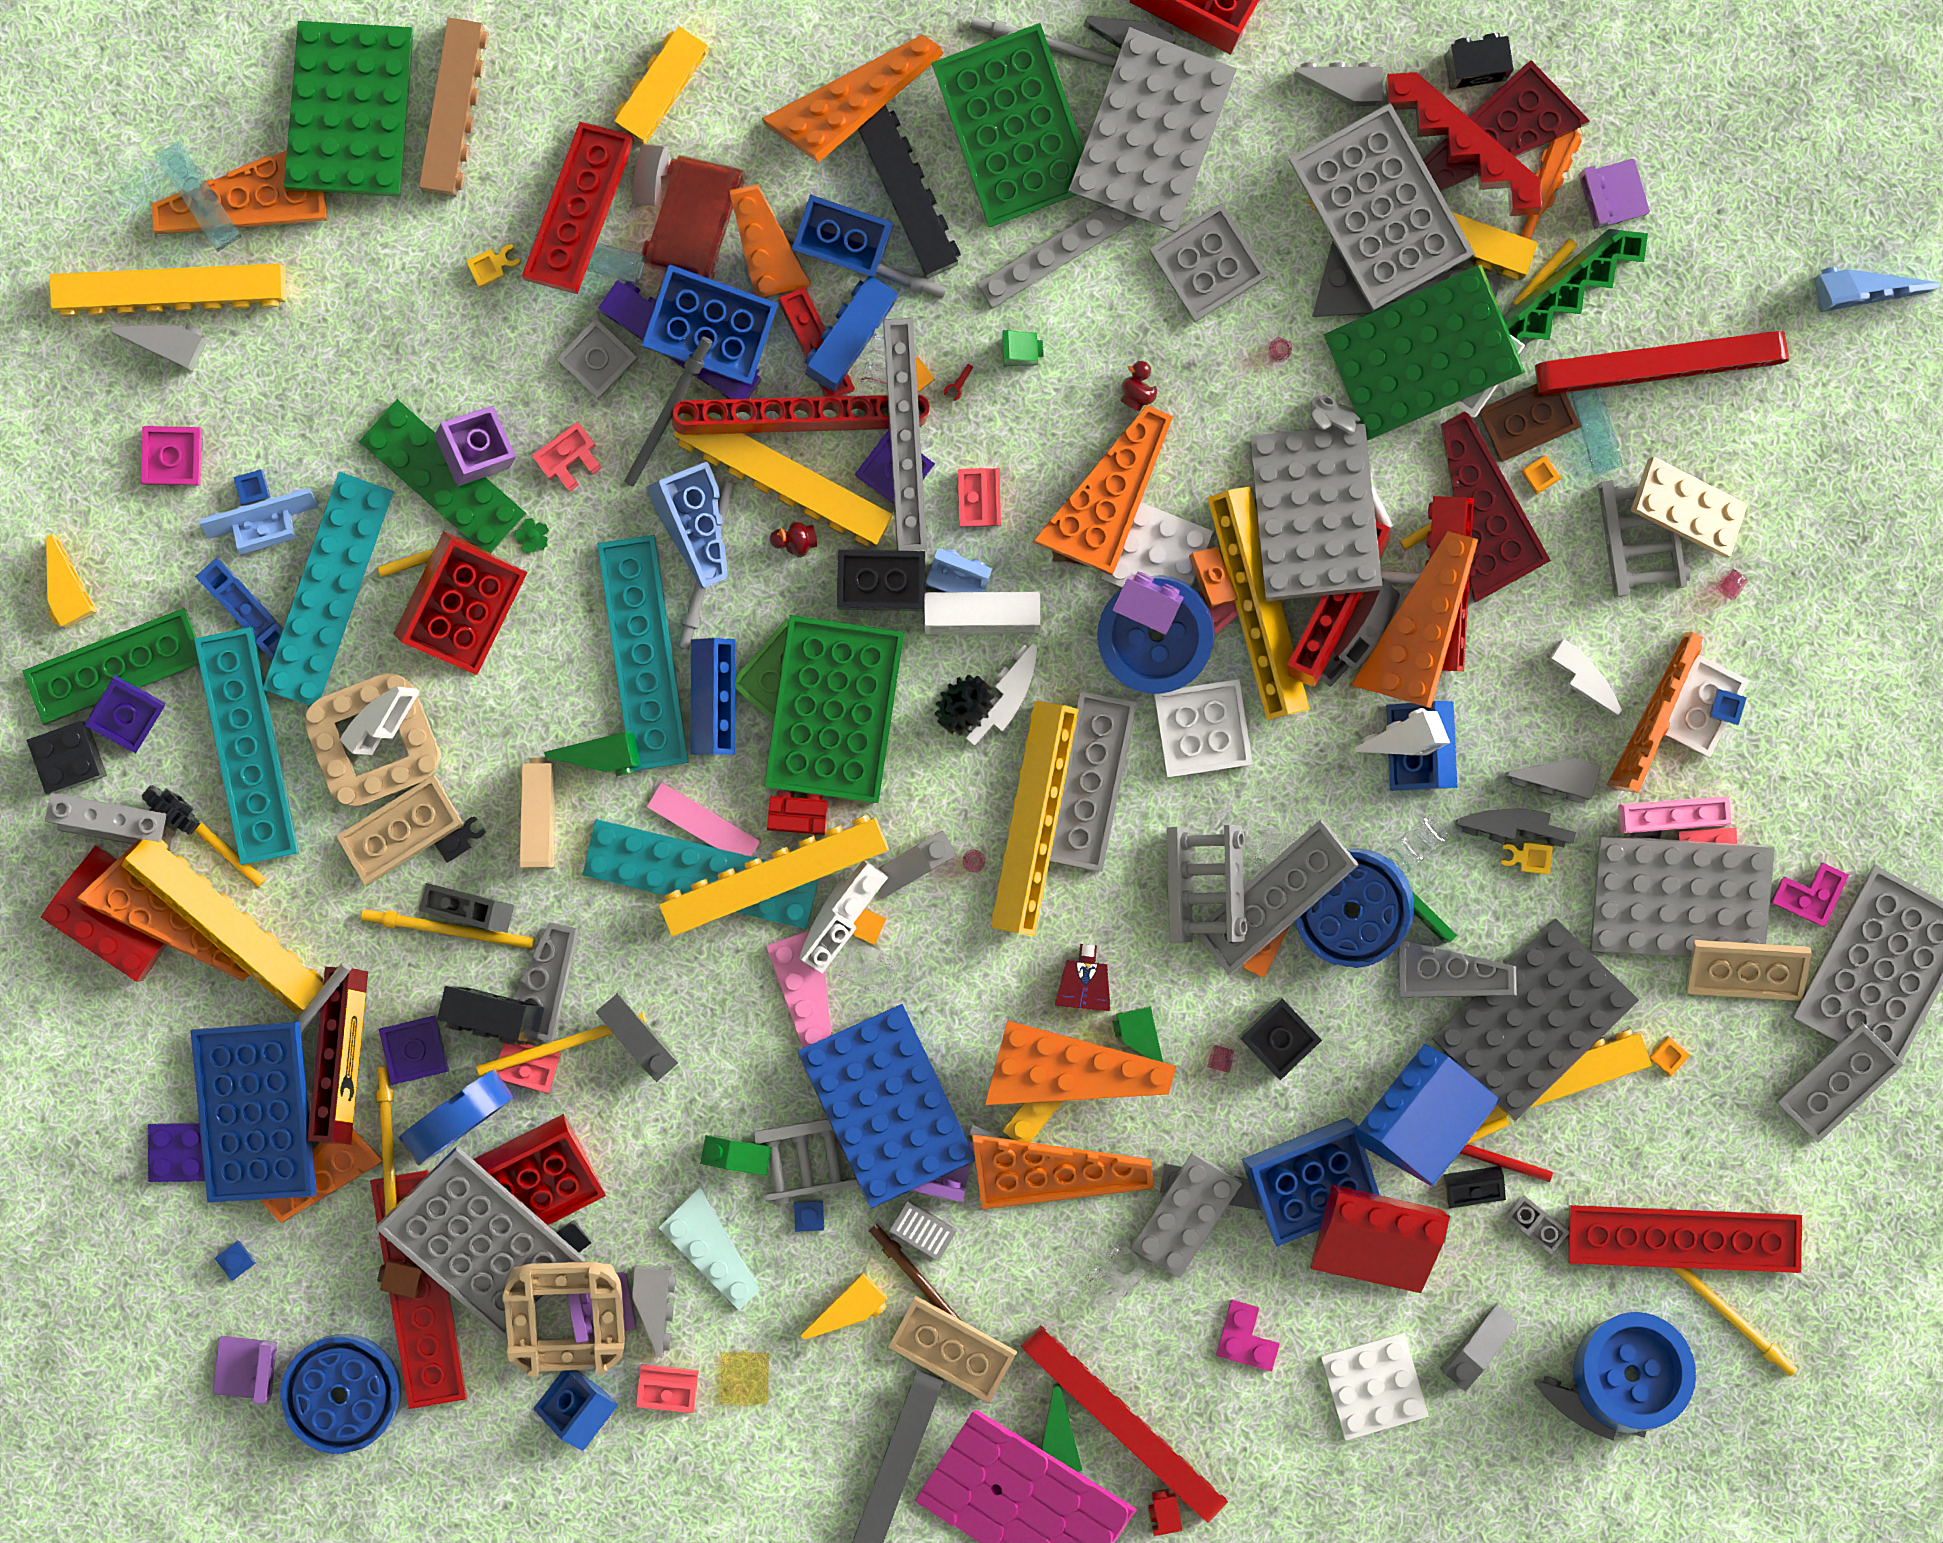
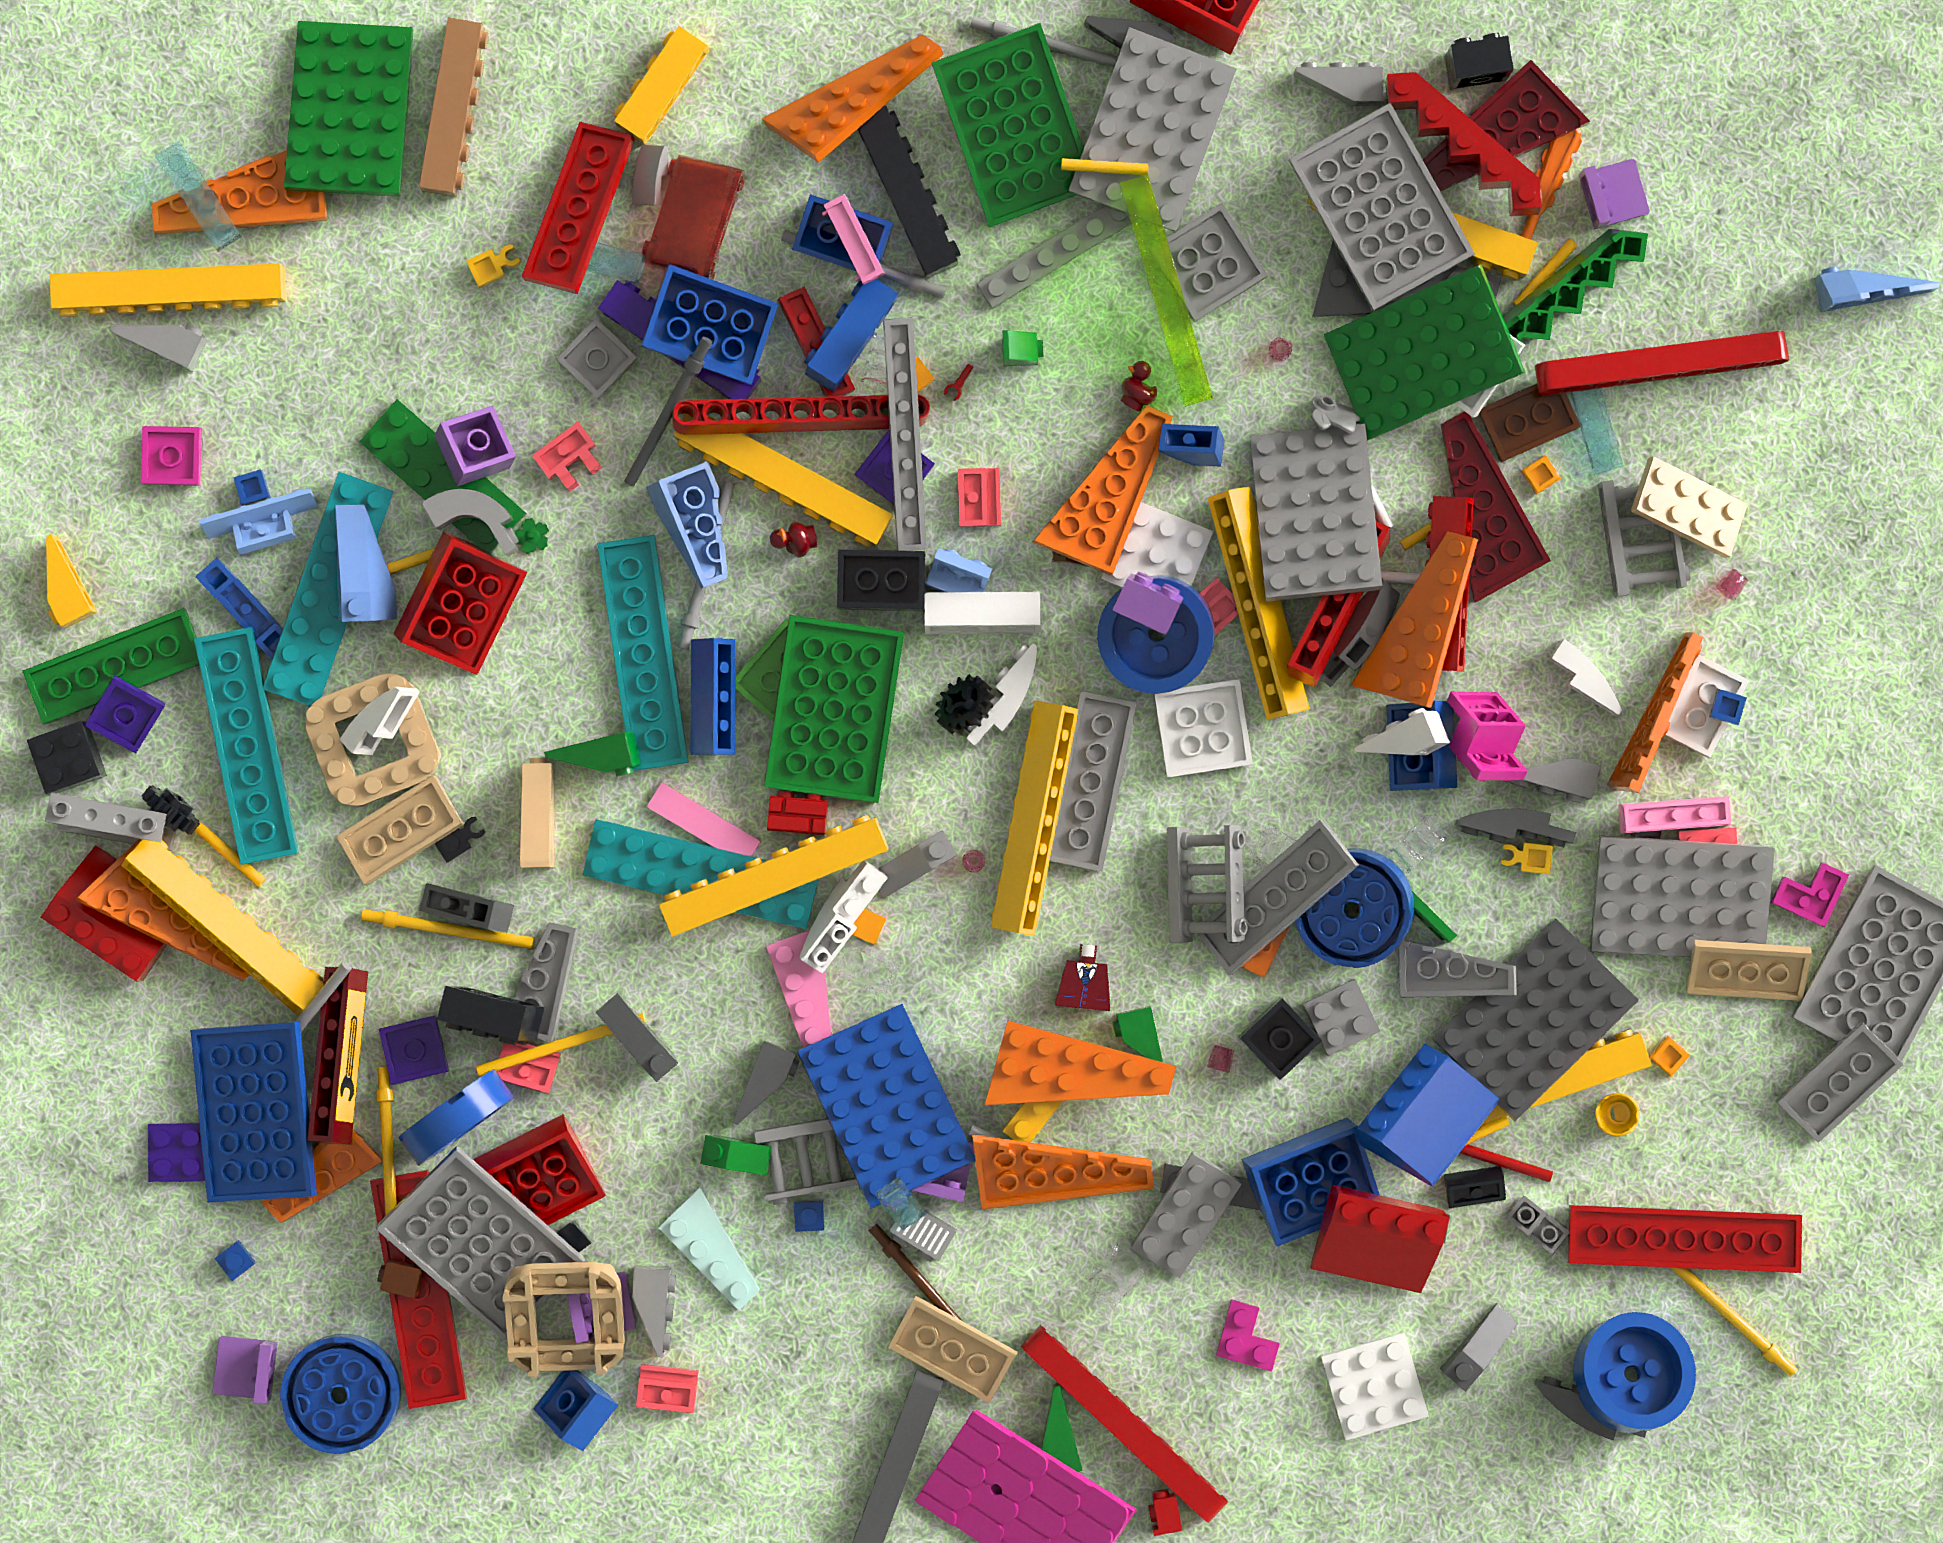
(362, 574): none -> medium blue wedge
(465, 503): none -> light grey arch
(744, 1377): clear yellow piece -> none
(768, 254): orange wing -> none
(768, 1074): none -> dark grey slope
(852, 1306): yellow slope -> none
(854, 239): none -> bright pink container
(900, 1203): none -> clear light blue plate
(1104, 166): none -> yellow bar
(1165, 290): none -> clear neon green brick
(1192, 444): none -> blue slope
(1213, 577): orange plate -> none
(1341, 1017): none -> light grey plate
(1487, 736): none -> dark pink bracket
(1625, 1111): none -> yellow hair

